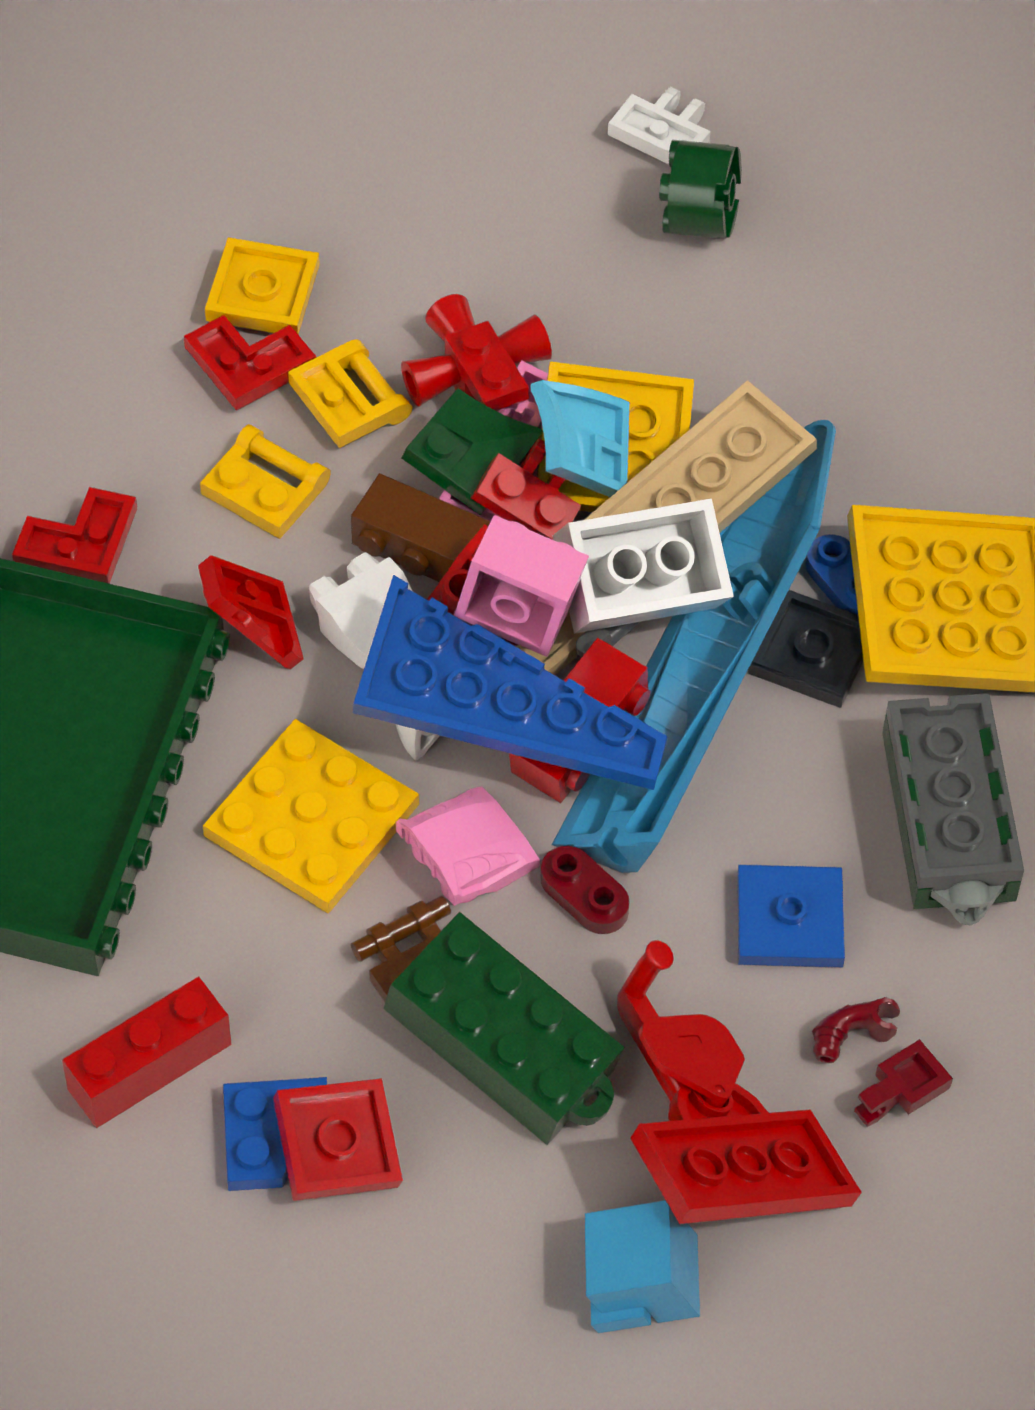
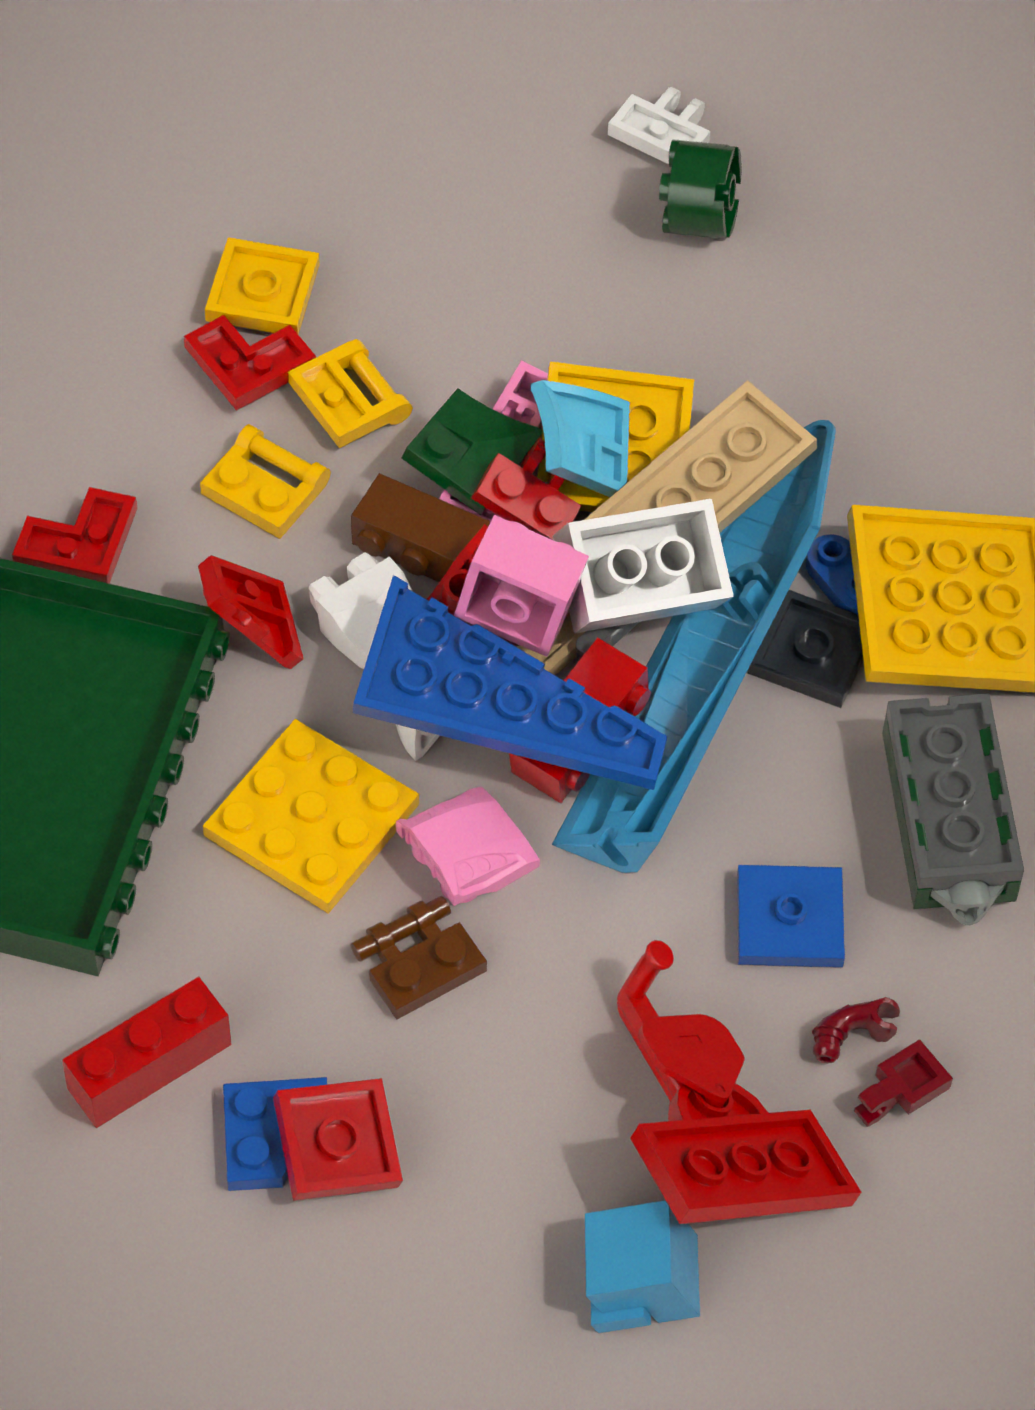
(476, 357): red brick -> none
(506, 1030): dark green piece -> none
(581, 887): dark red plate -> none

